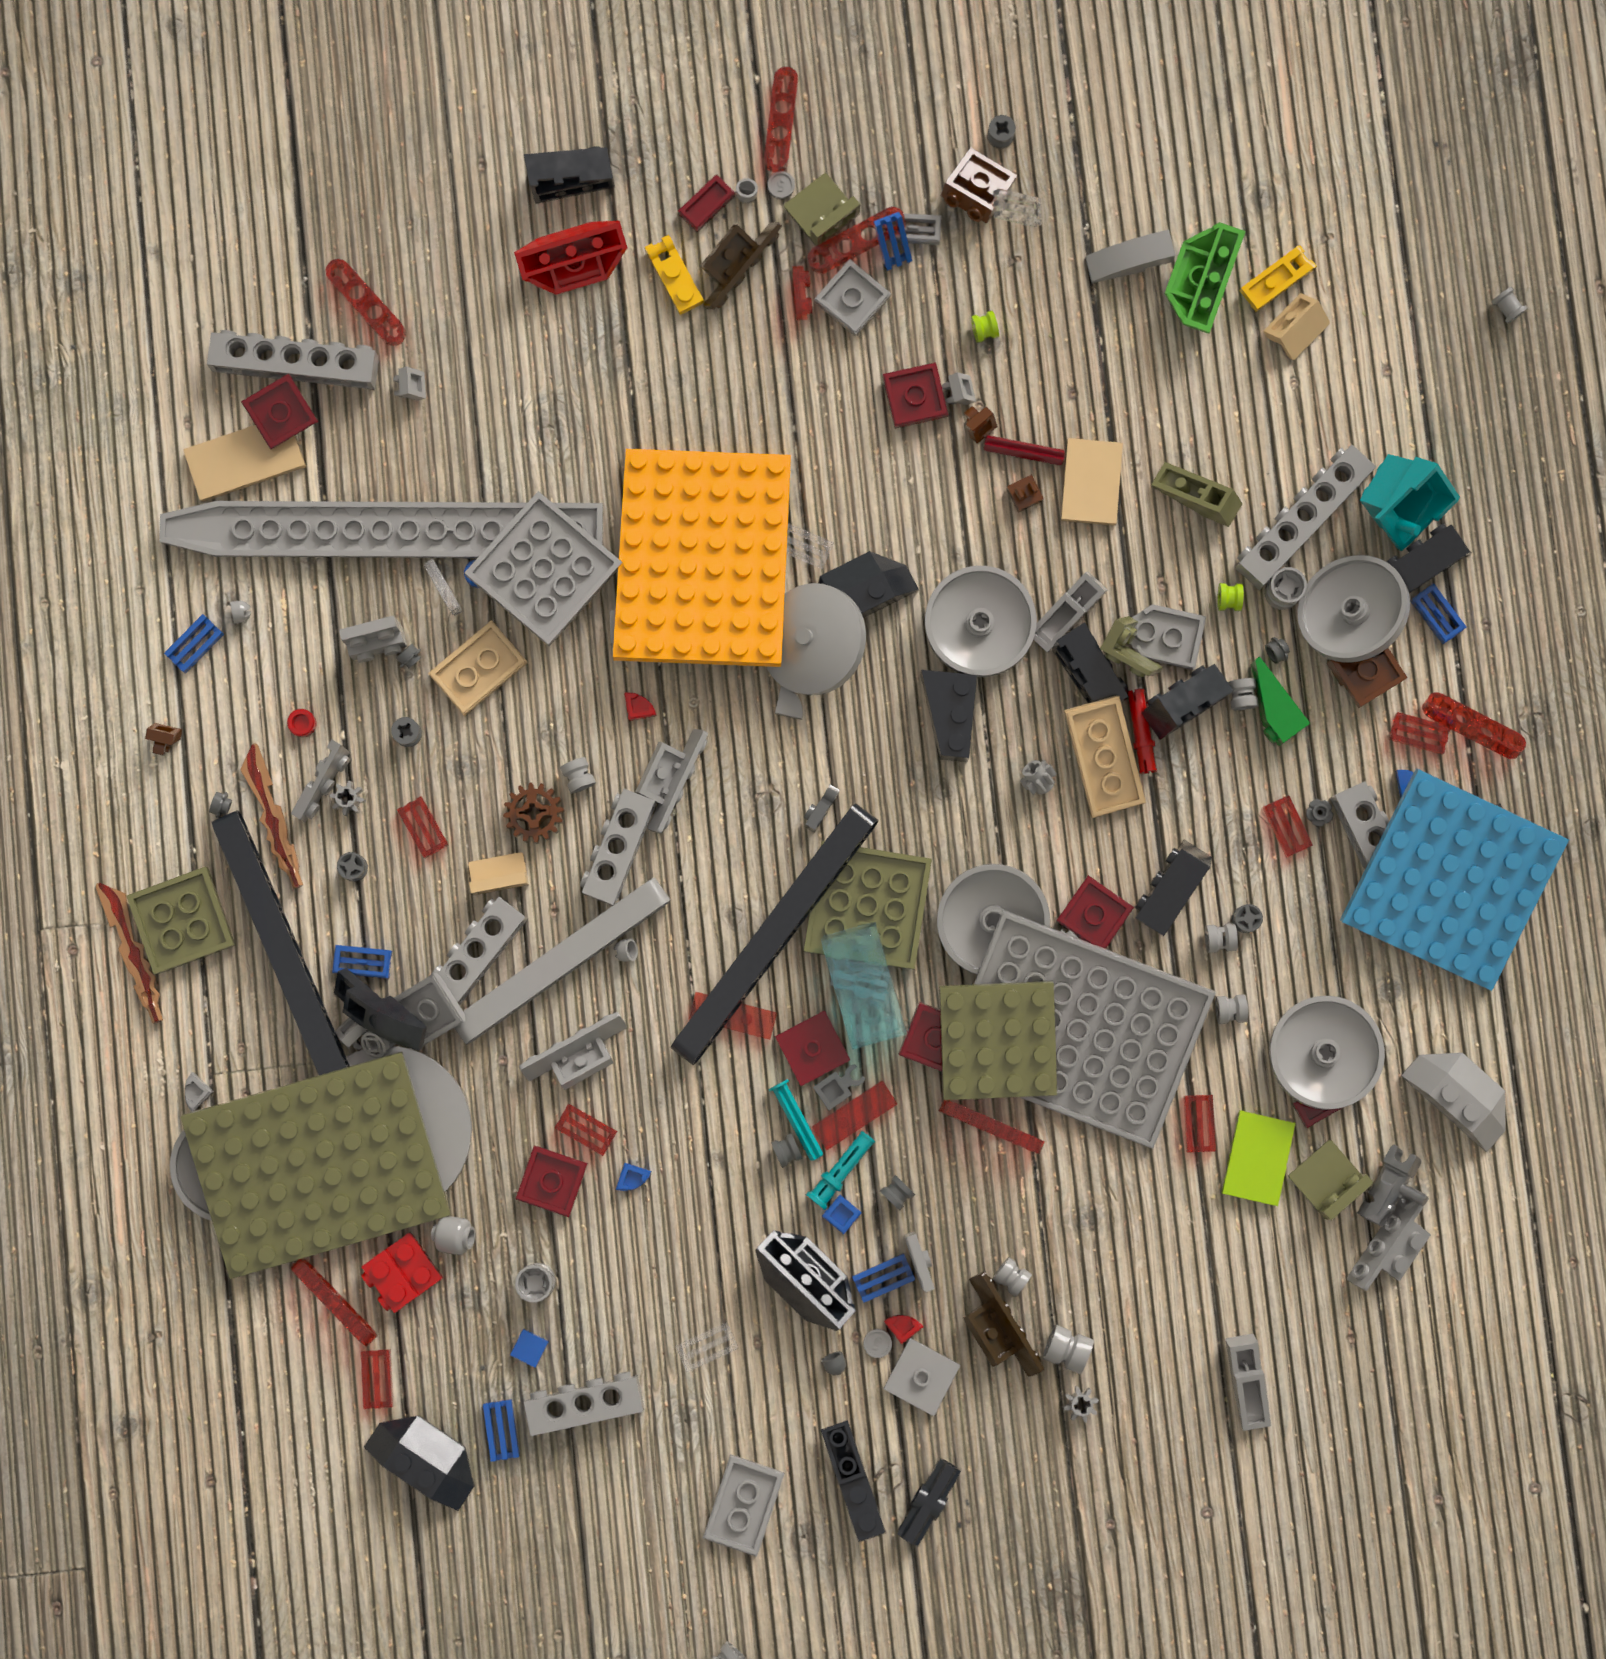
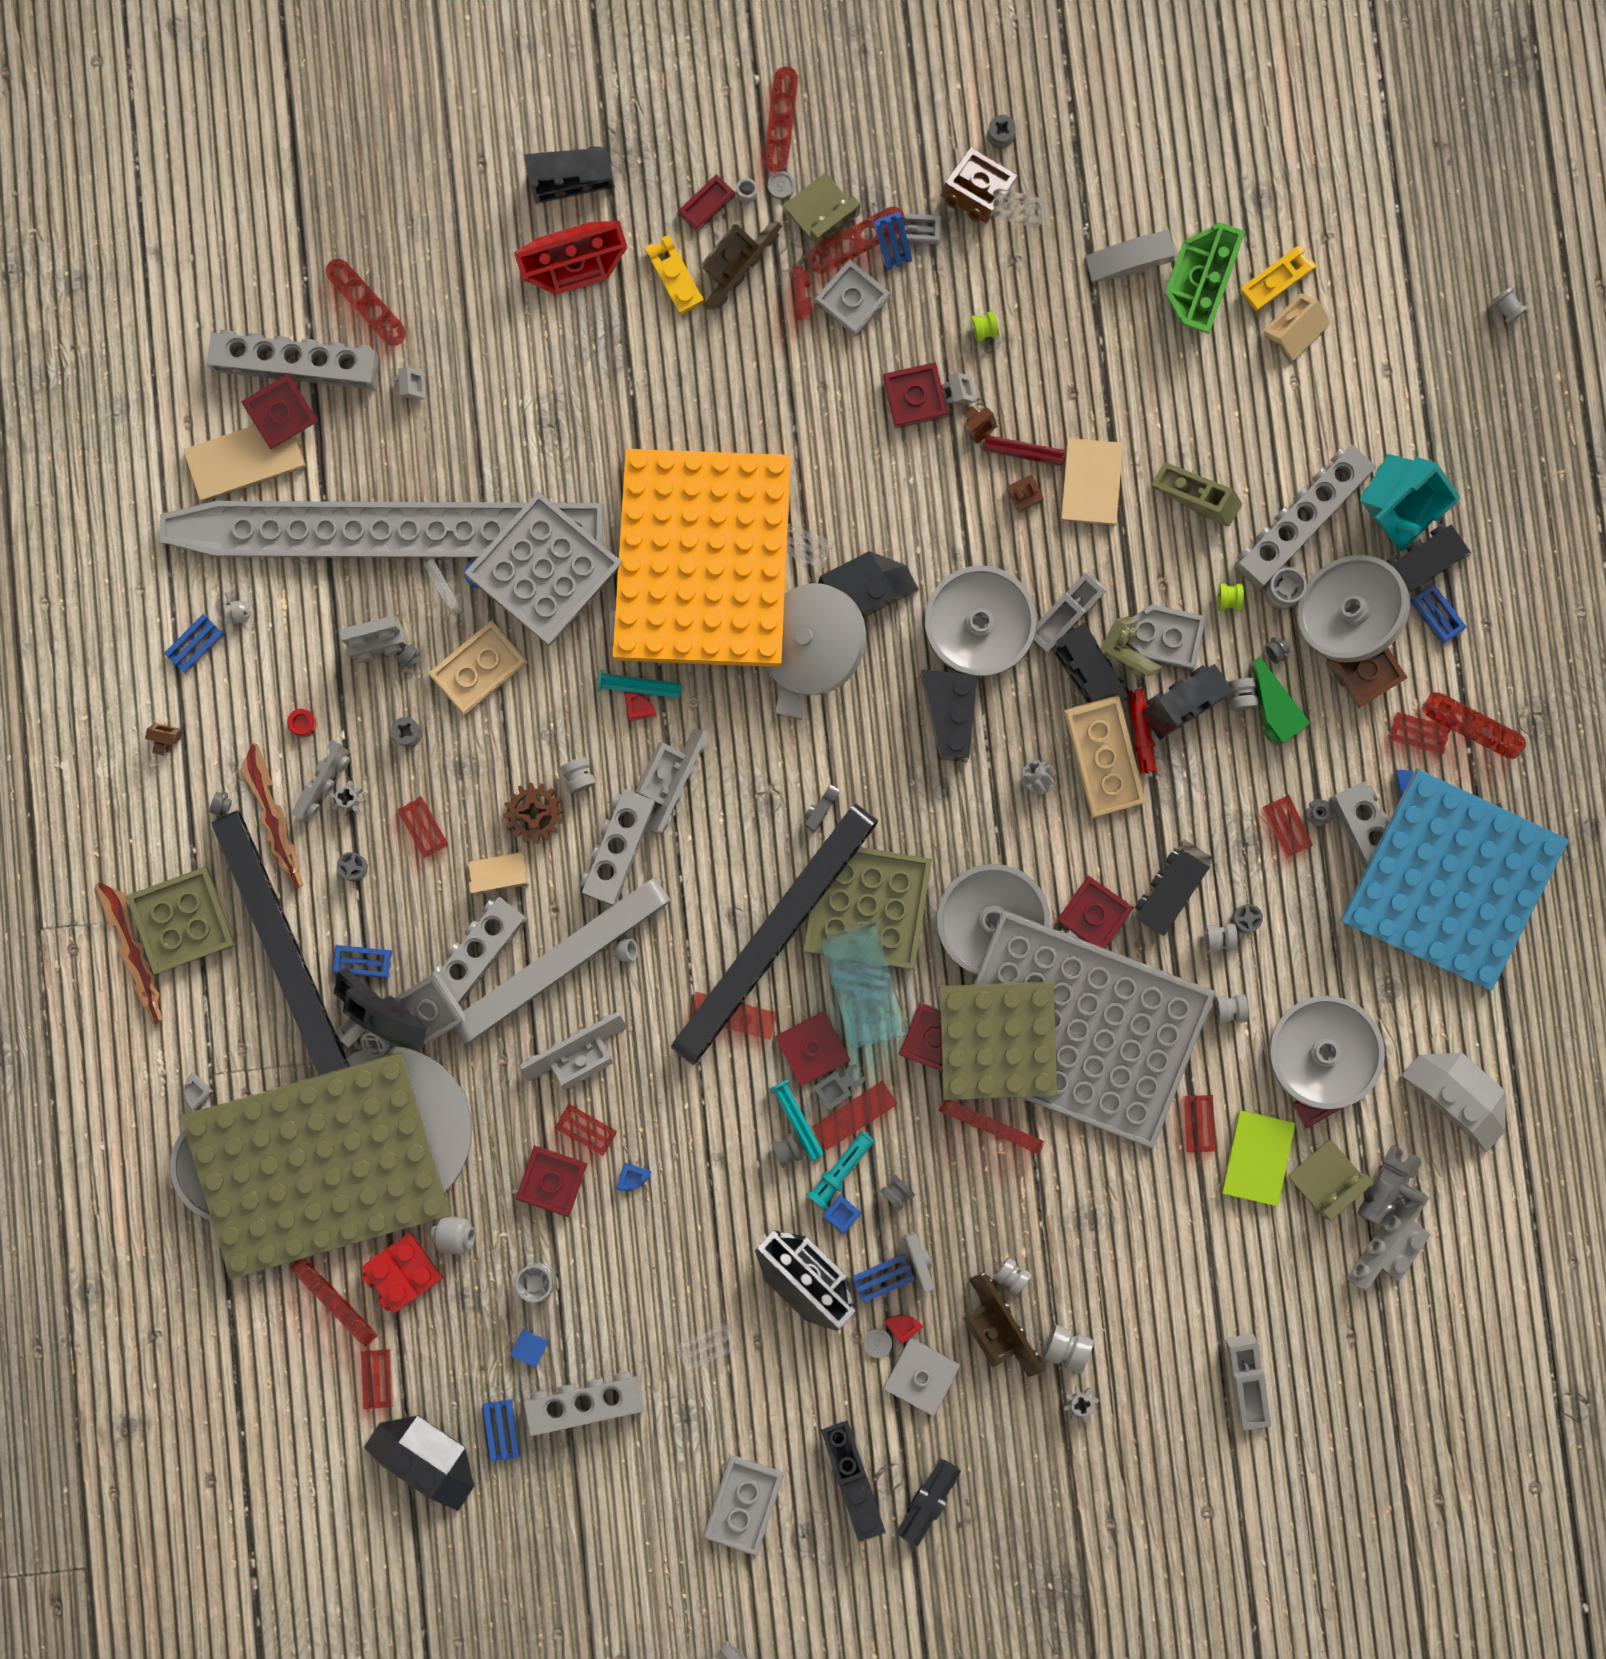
(638, 685): none -> teal axle
(834, 1363): dark grey hinge -> none

